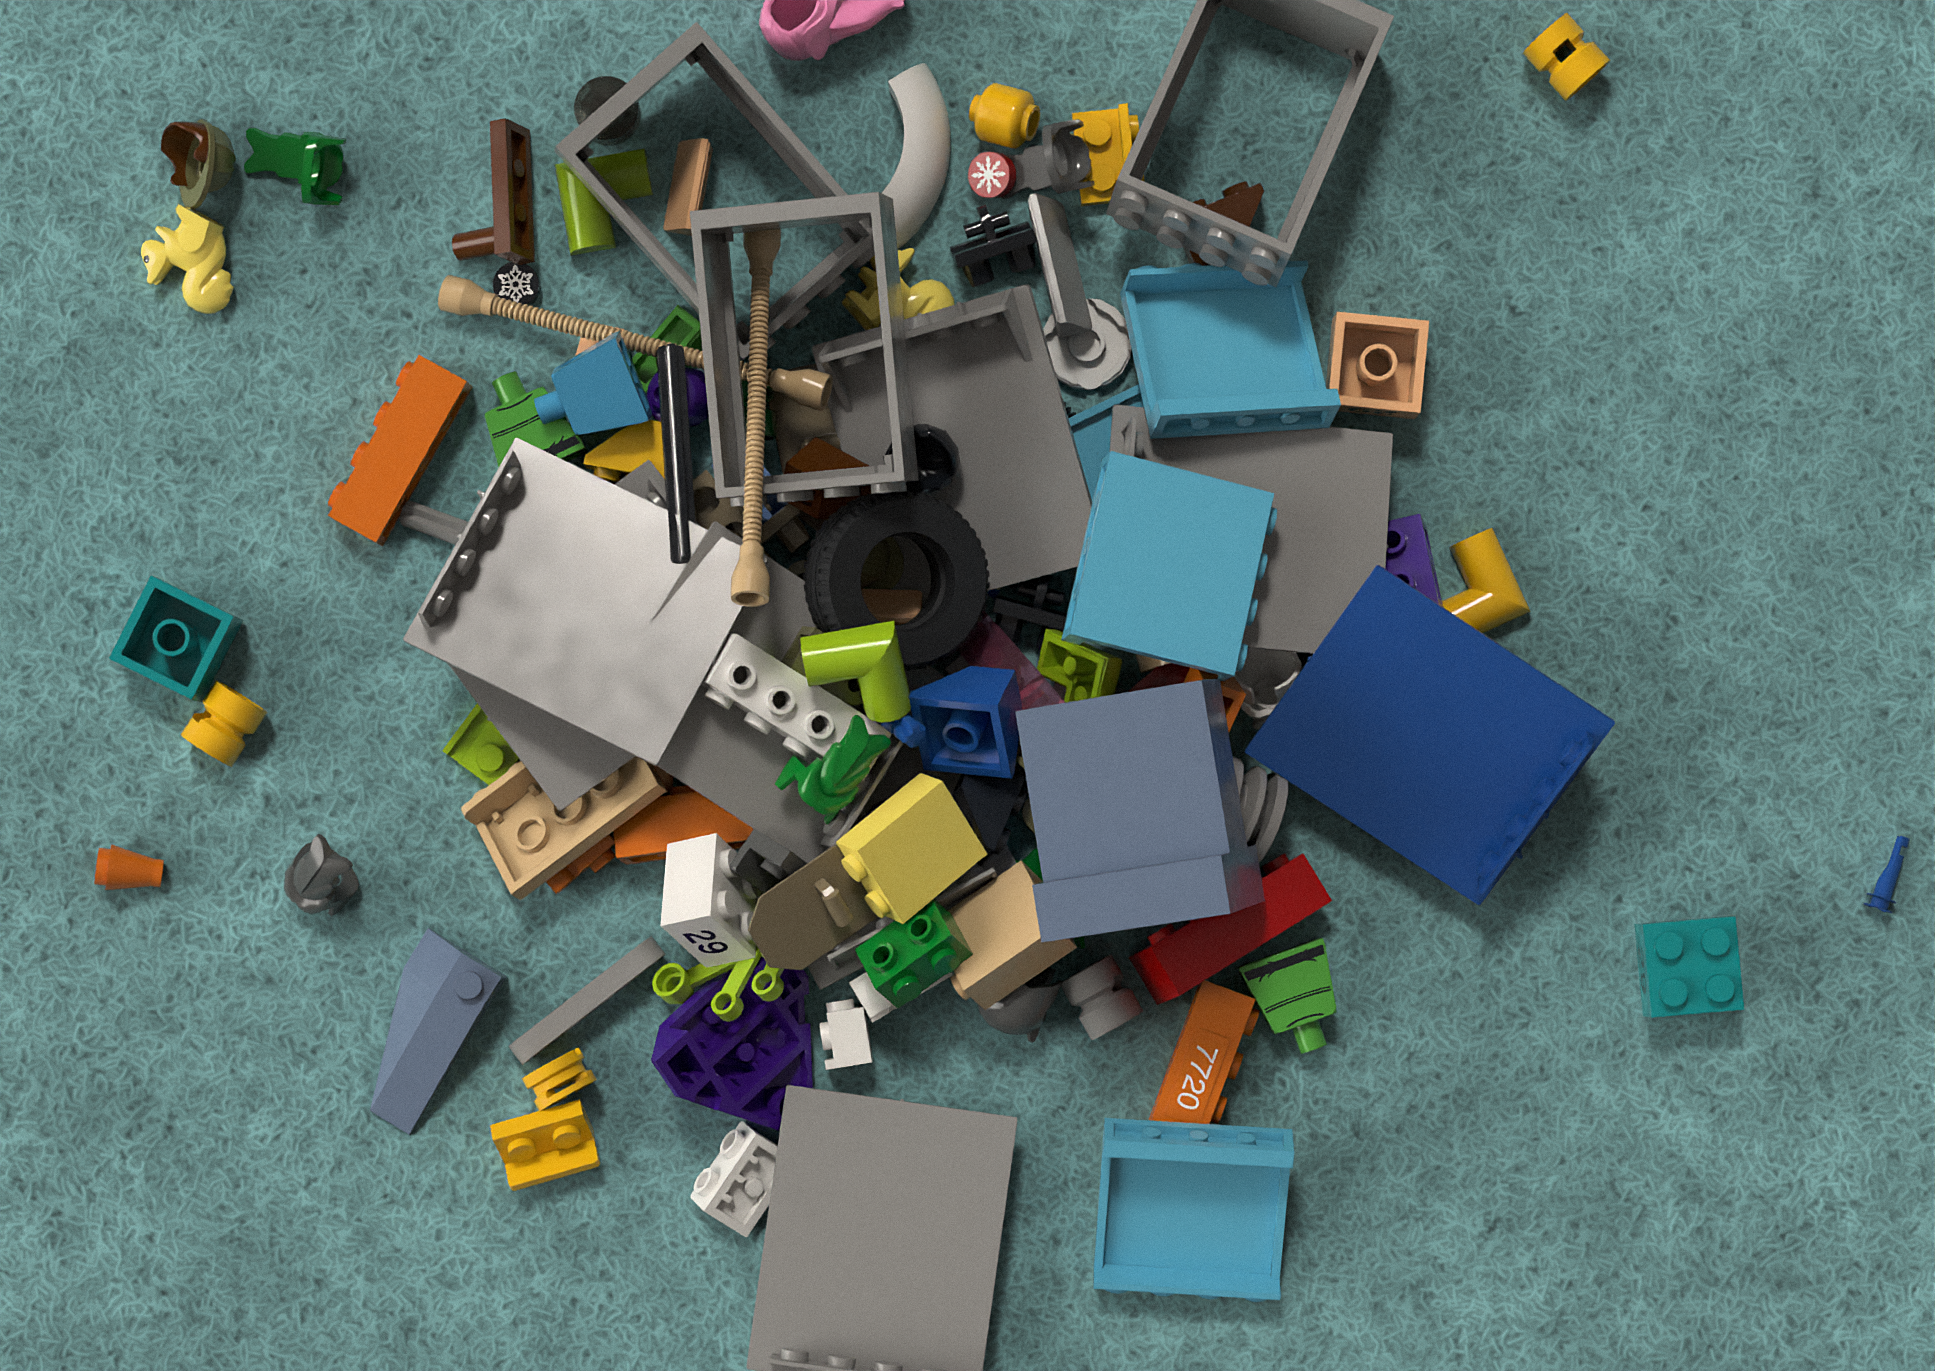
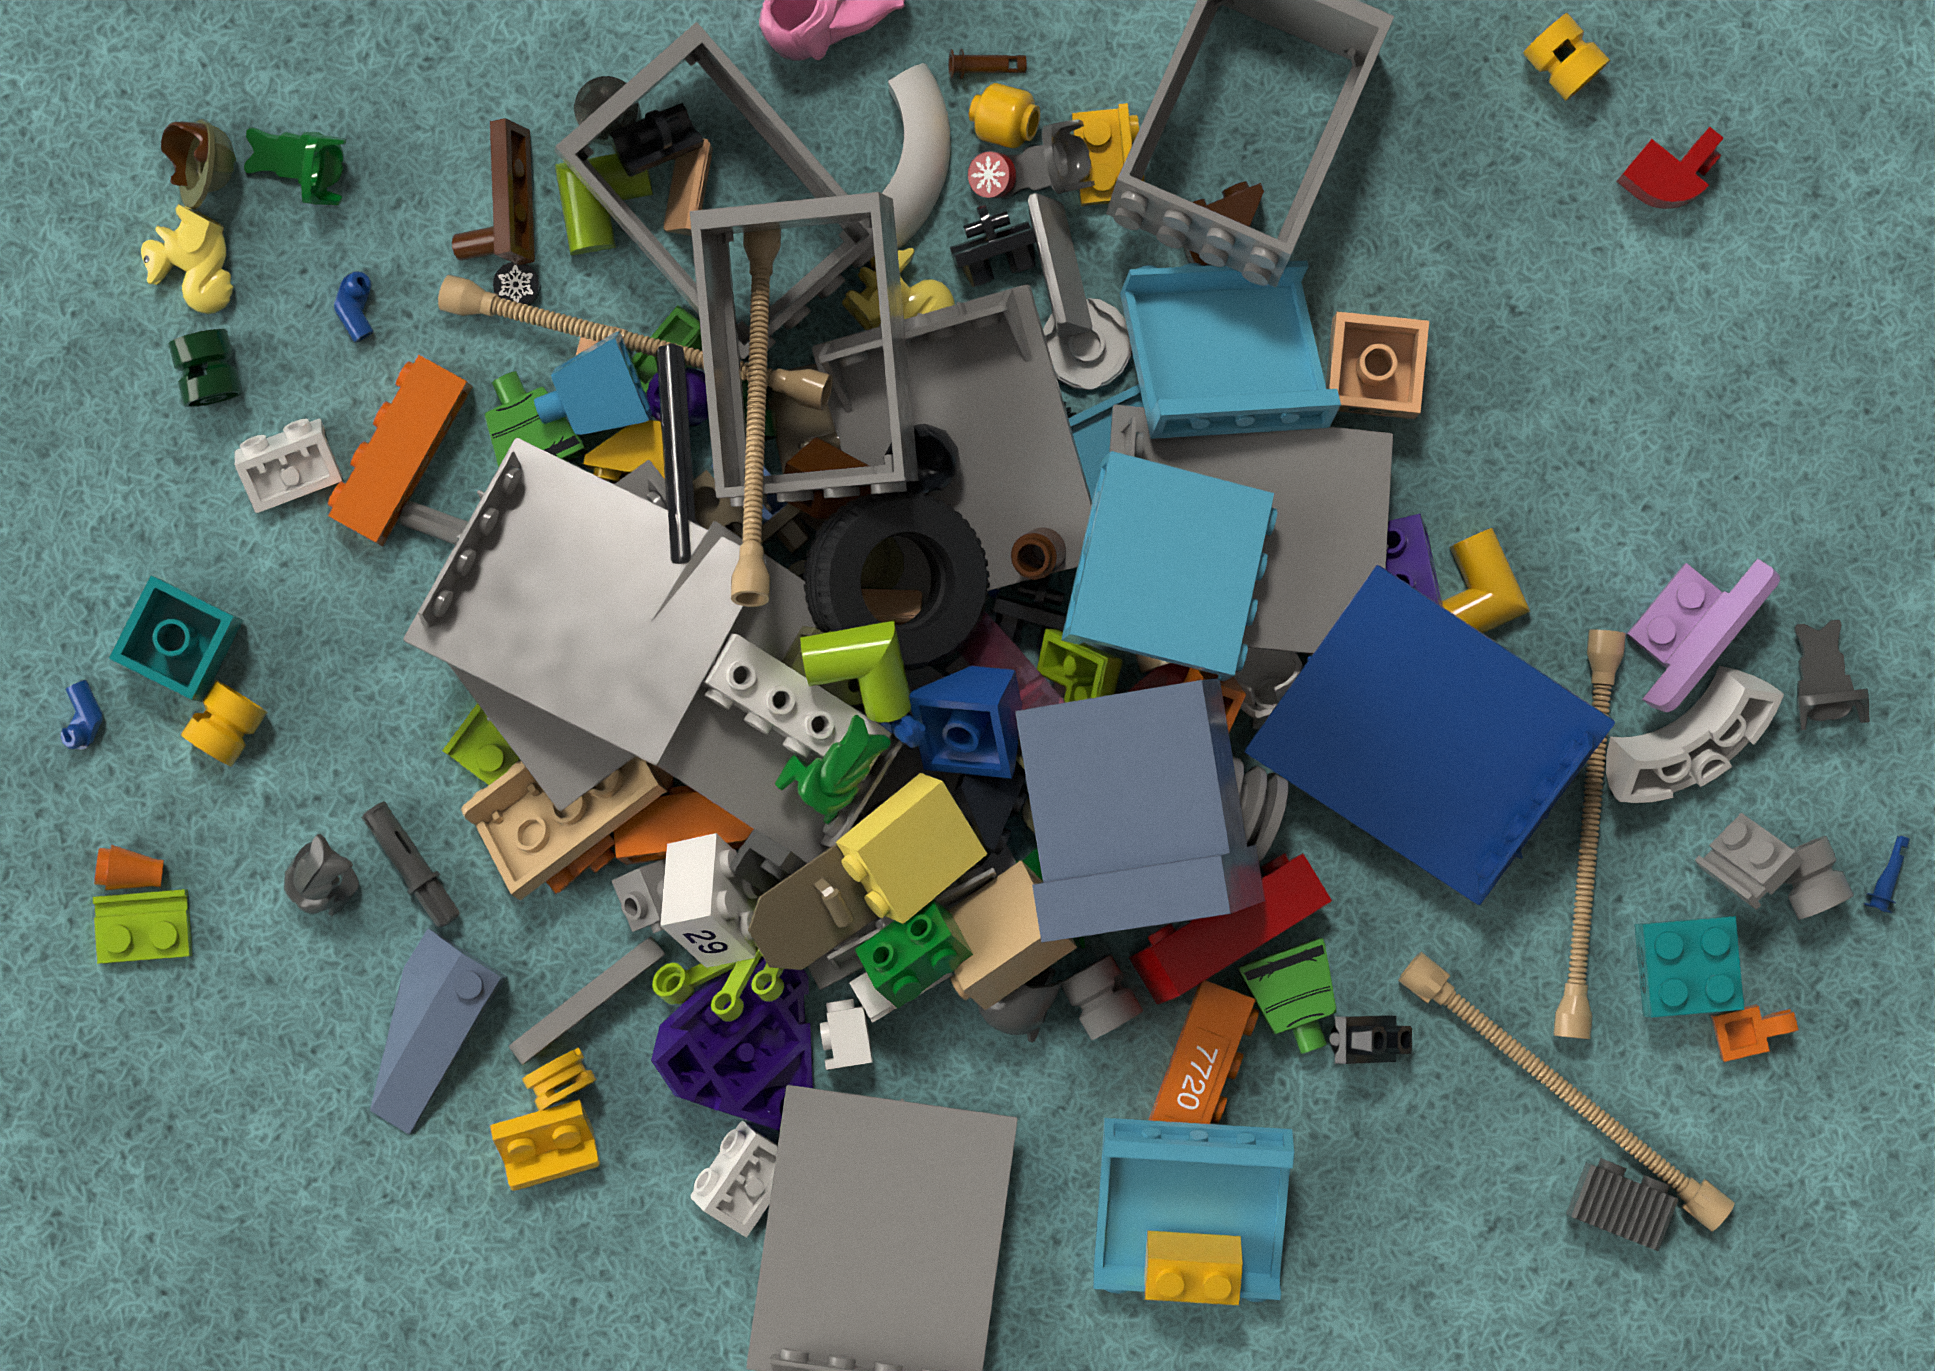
(86, 719): none -> blue arm
(142, 926): none -> lime plate
(209, 352): none -> dark green wheel
(286, 464): none -> white bracket
(350, 305): none -> blue arm
(411, 864): none -> dark grey axle
(642, 895): none -> light grey brick
(655, 139): none -> black hips
(984, 64): none -> reddish brown piece
(1026, 561): none -> reddish brown brick
(1193, 1267): none -> yellow brick
(1369, 1039): none -> black hips
(1574, 1014): none -> tan hose
(1622, 1205): none -> dark grey brick
(1664, 180): none -> red brick
(1694, 625): none -> lavender plate
(1696, 744): none -> white brick
(1701, 1199): none -> tan hose
(1746, 1032): none -> orange plate
(1749, 860): none -> light grey plate
(1815, 882): none -> light grey wheel
(1824, 687): none -> dark grey hair

